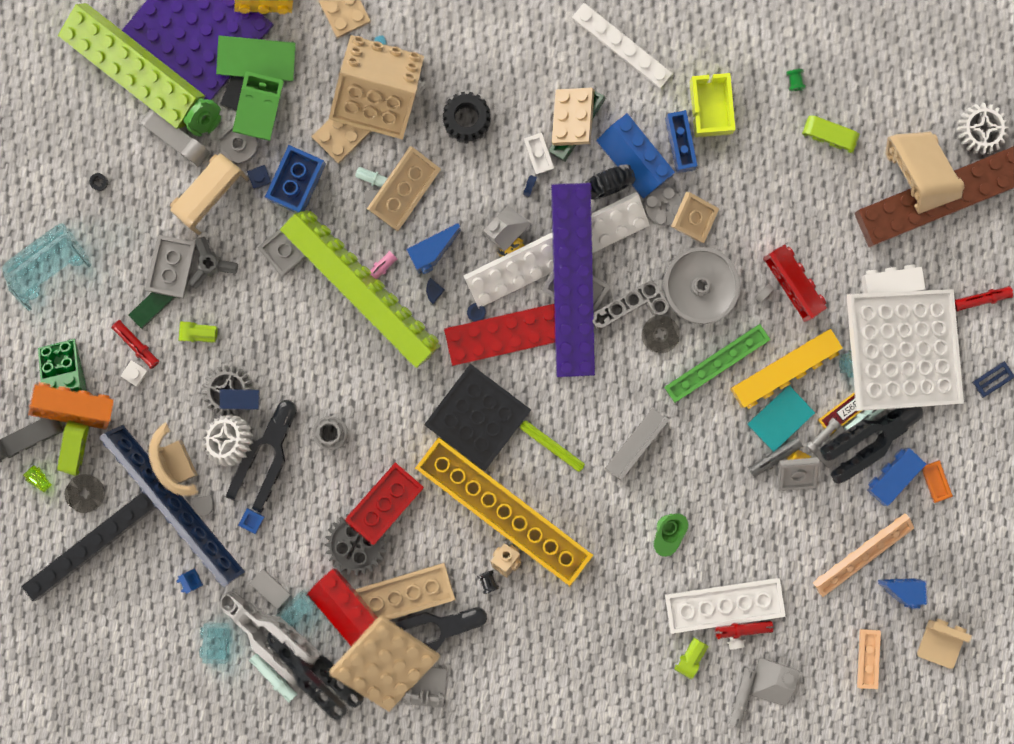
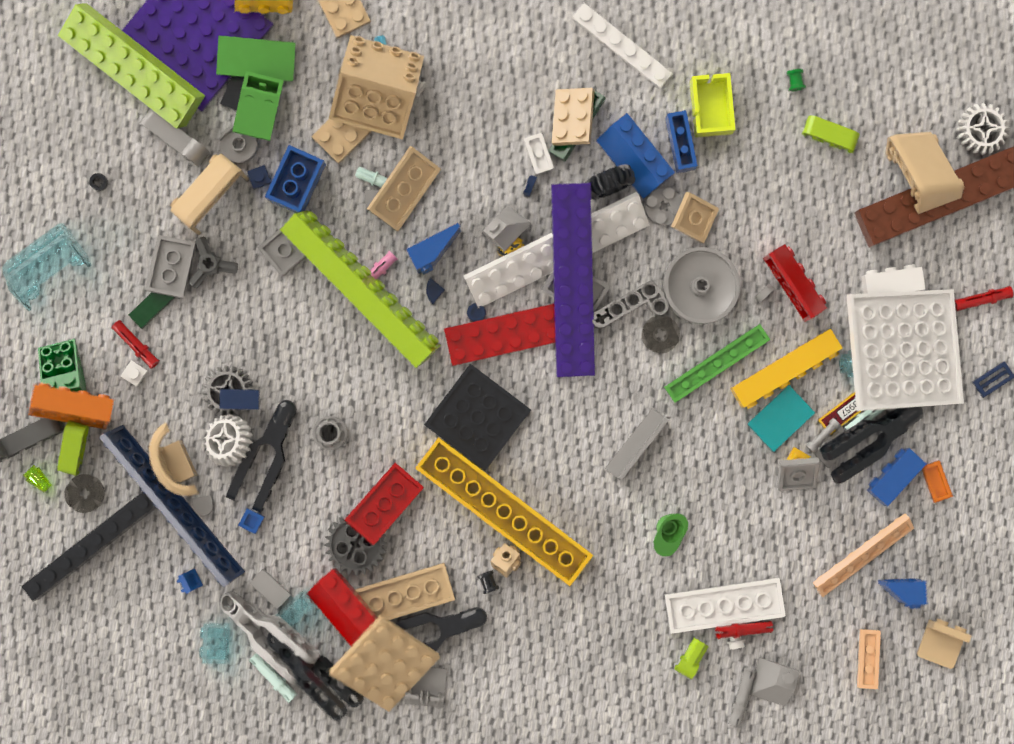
(194, 332): lime piece -> none
(202, 108): bright green plate -> none
(466, 133): black tyre -> none
(552, 446): lime axle -> none
(795, 445): dark grey pin -> none

